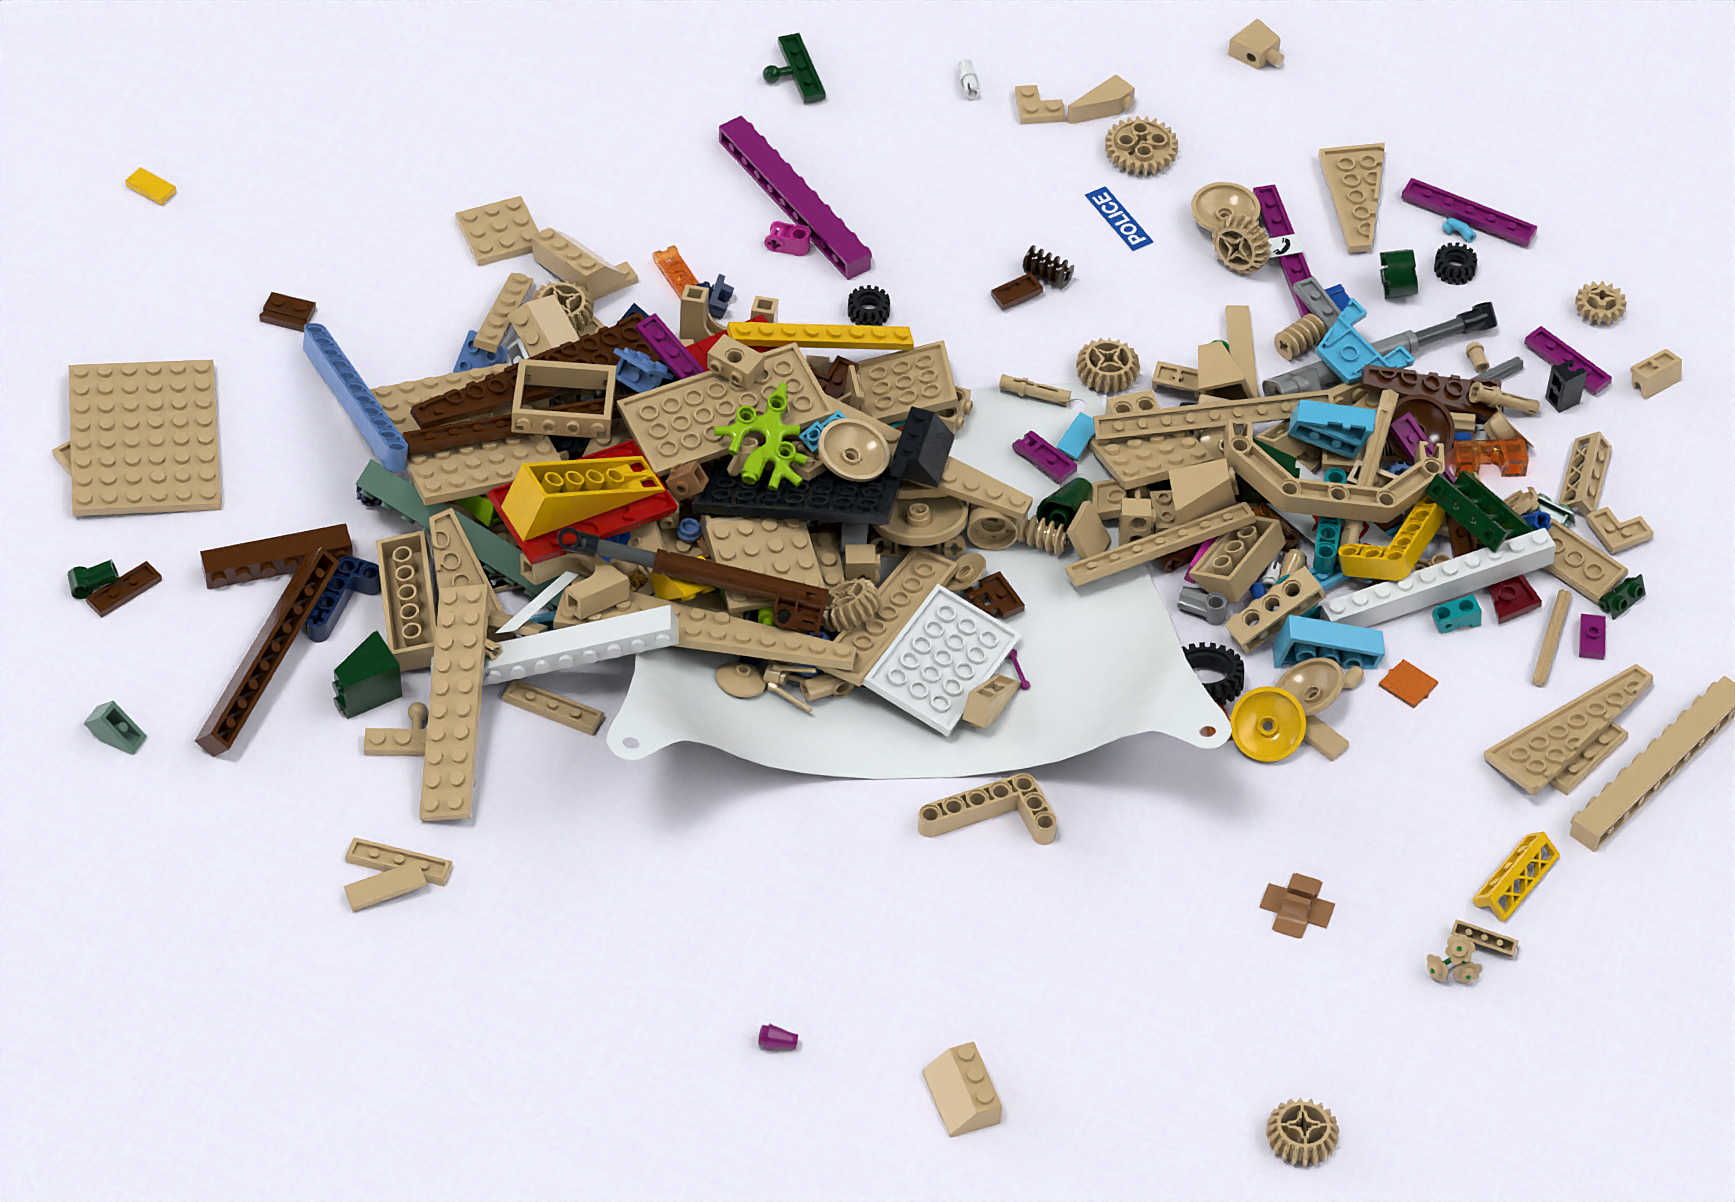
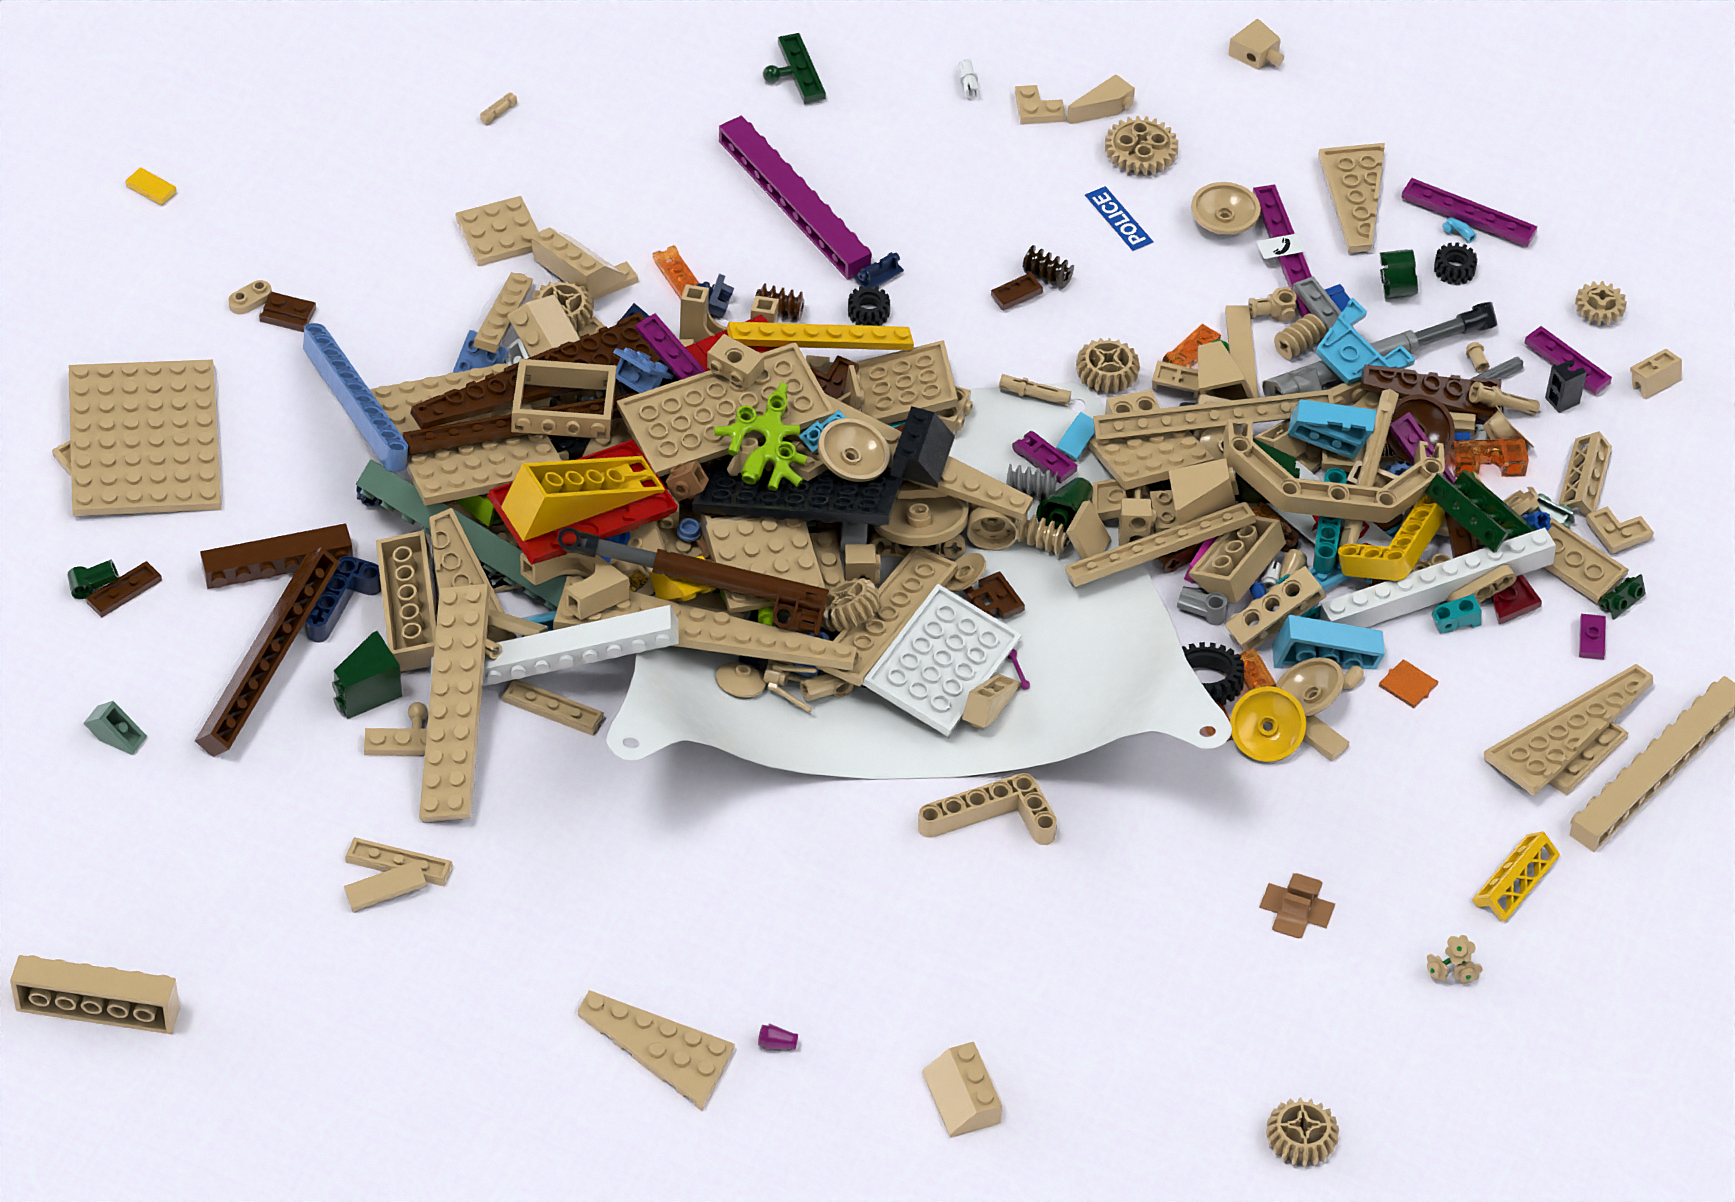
(95, 994): none -> tan brick
(249, 297): none -> tan plate
(498, 108): none -> tan axle
(536, 604): white sticker -> none
(668, 1049): none -> tan wing
(787, 303): none -> reddish brown piece
(790, 239): dark pink piece -> none
(879, 272): none -> dark blue hinge
(1032, 482): none -> light grey piece
(1188, 349): none -> clear orange plate
(1241, 243): tan gear -> none
(1255, 671): none -> clear orange plate
(1278, 305): none -> tan connector
(1485, 937): tan piece -> none
(1487, 584): none -> tan beam
(1551, 637): tan axle -> none

